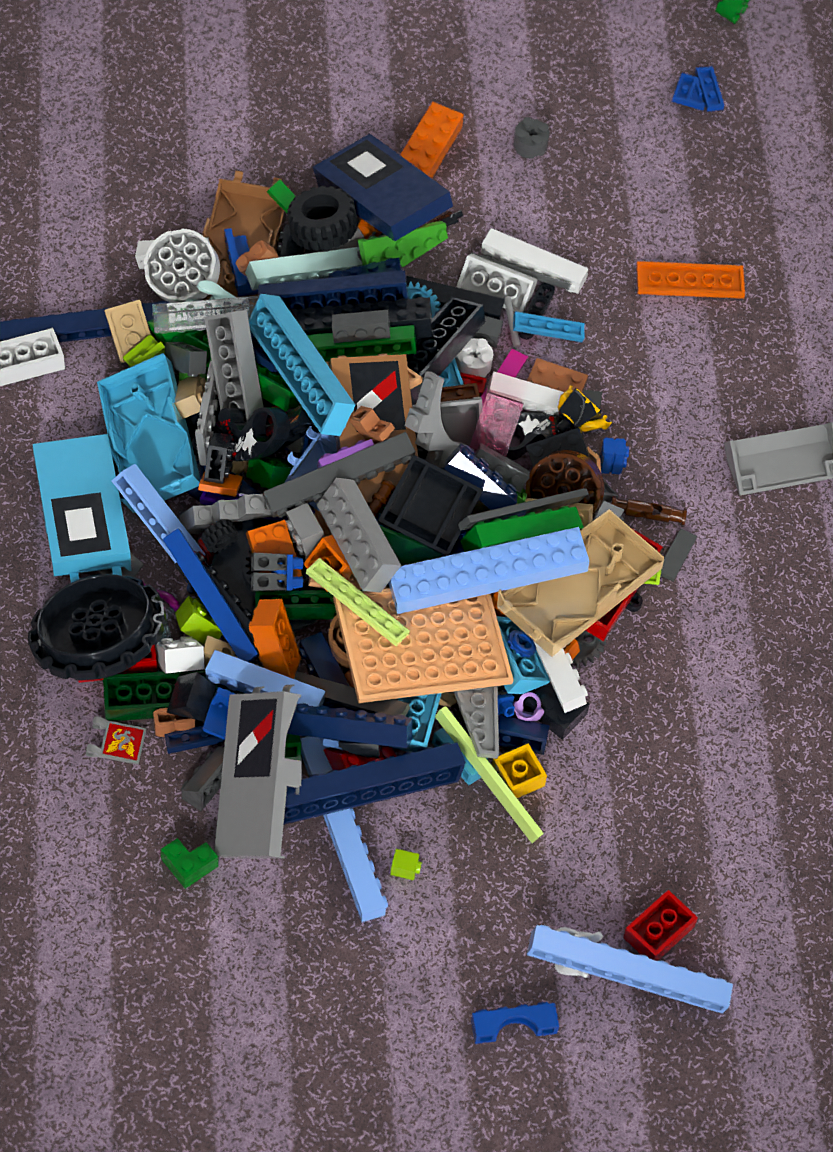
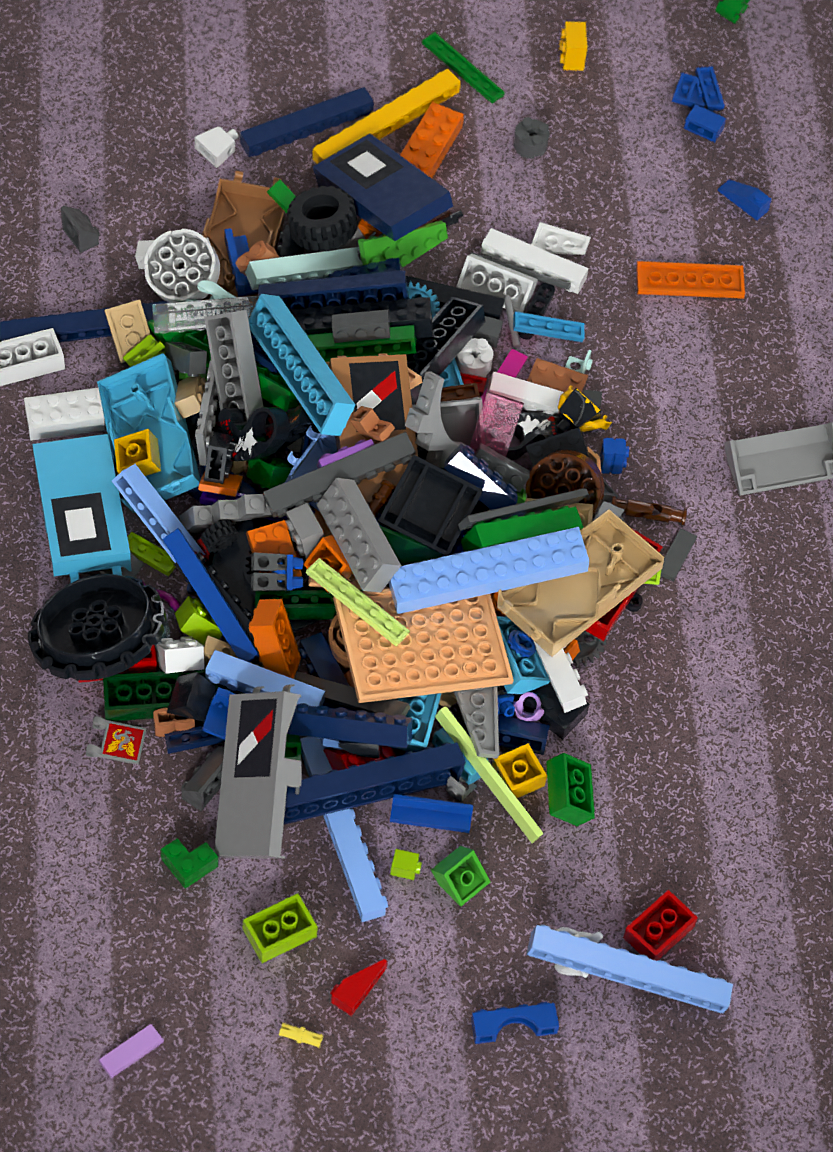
(64, 414): none -> white brick
(79, 229): none -> dark grey slope
(131, 1050): none -> lavender tile
(138, 449): none -> yellow brick
(150, 554): none -> lime plate
(216, 145): none -> white torso
(279, 928): none -> lime brick
(301, 1035): none -> light yellow pin
(306, 122): none -> dark blue brick
(356, 987): none -> red slope
(392, 115): none -> yellow brick
(431, 813): none -> blue panel
(457, 790): none -> light grey bracket
(461, 875): none -> bright green slope
(463, 67): none -> green tile
(560, 240): none -> white wing
(570, 789): none -> green brick
(573, 45): none -> yellow brick
(585, 364): none -> light aqua bracket
(705, 123): none -> blue brick
(747, 198): none -> blue slope

